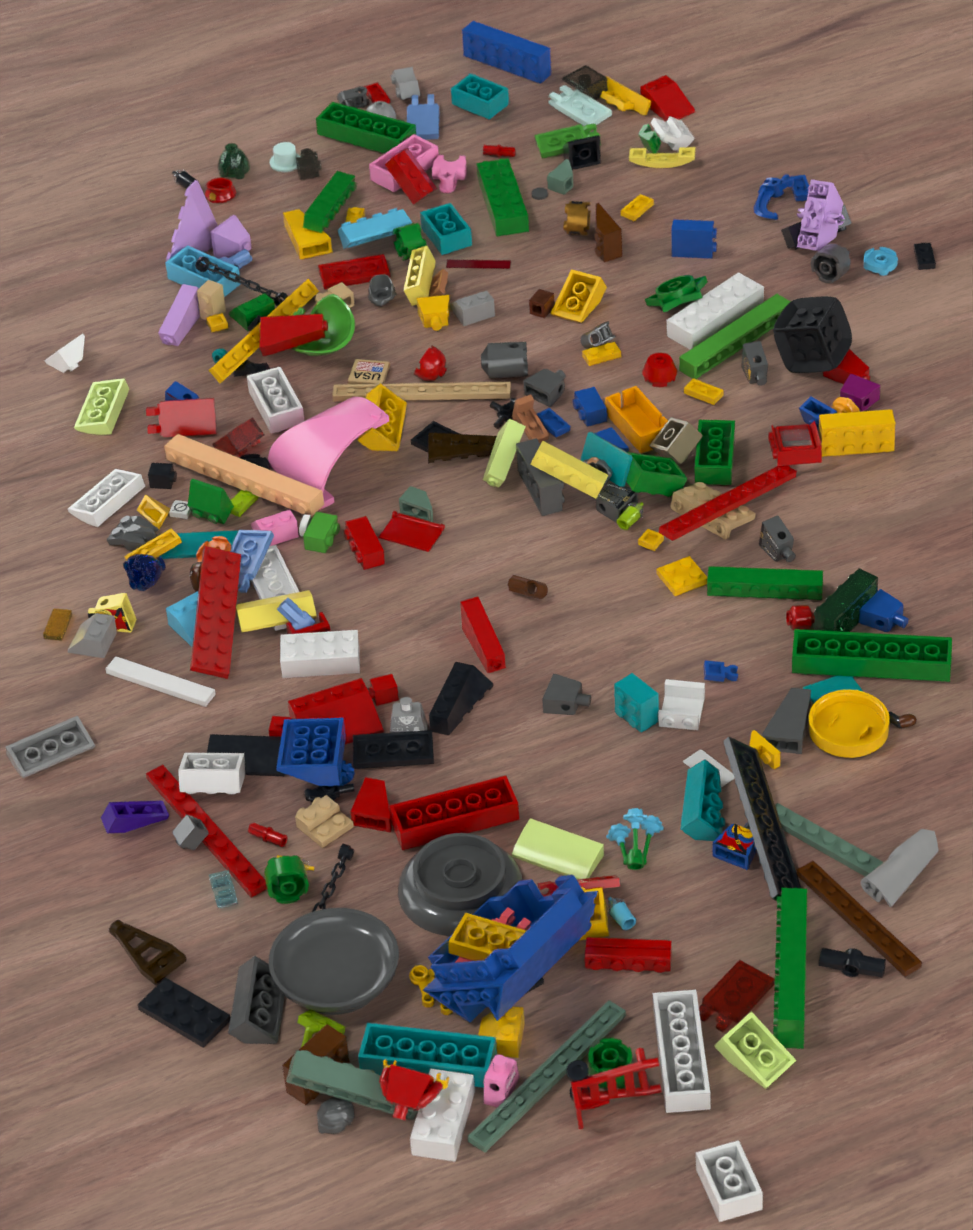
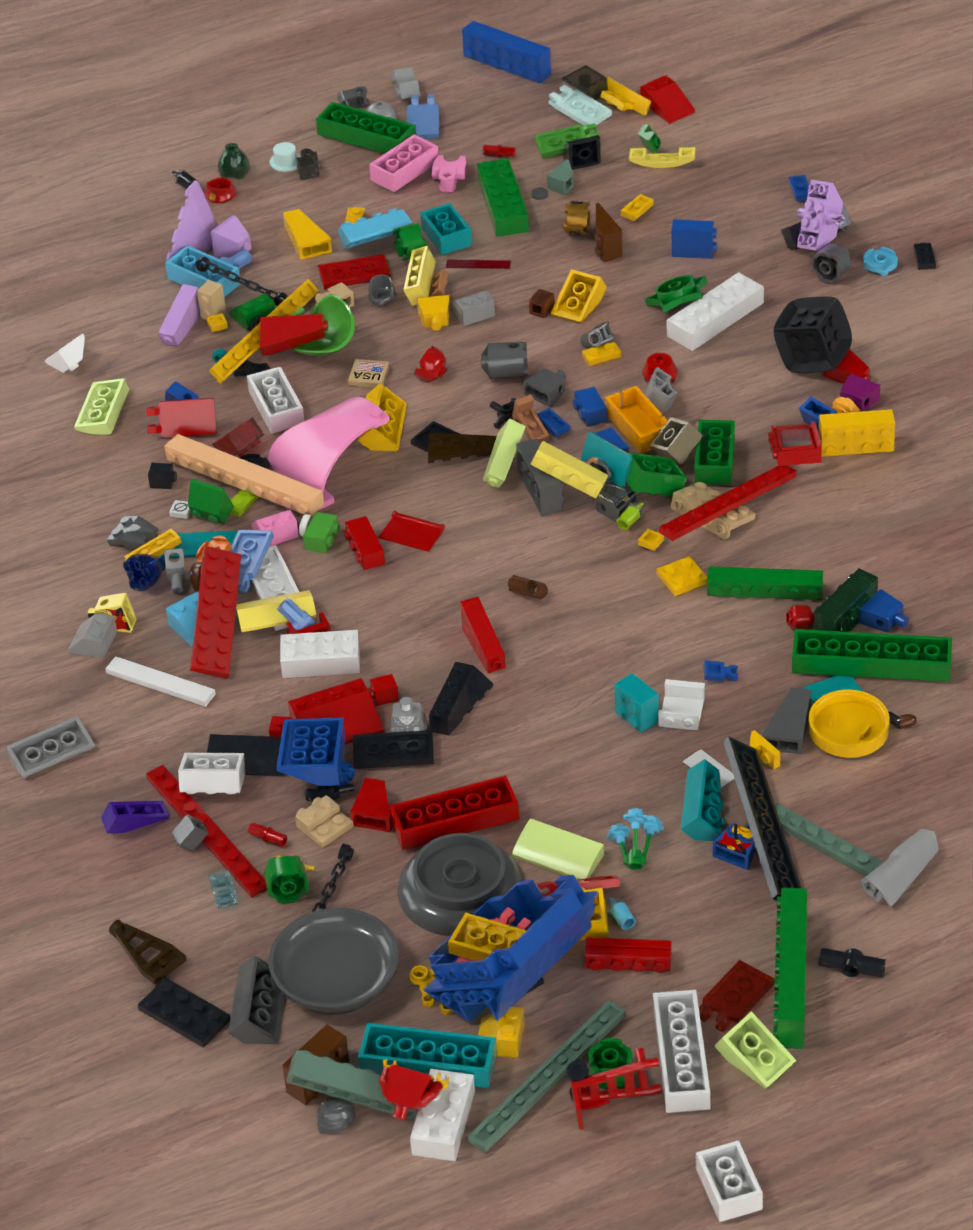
(57, 624): clear yellow tile -> none
(107, 497): white slope -> none
(153, 511): yellow slope -> none
(175, 570): none -> light grey bracket
(314, 1023): lime plate -> none
(329, 201): green brick -> none
(376, 93): red plate -> none
(410, 176): red slope -> none
(416, 504): sand green slope -> none
(430, 391): tan plate -> none
(480, 96): teal brick -> none
(501, 1073): bright pink torso -> none
(564, 696): dark grey torso -> none
(660, 390): none -> light grey brick
(673, 132): white brick -> none
(703, 391): yellow plate -> none
(732, 337): bright green brick -> none
(754, 371): dark grey torso -> none
(771, 188): blue piece -> none
(776, 540): dark grey torso -> none
(859, 918): reddish brown plate -> none

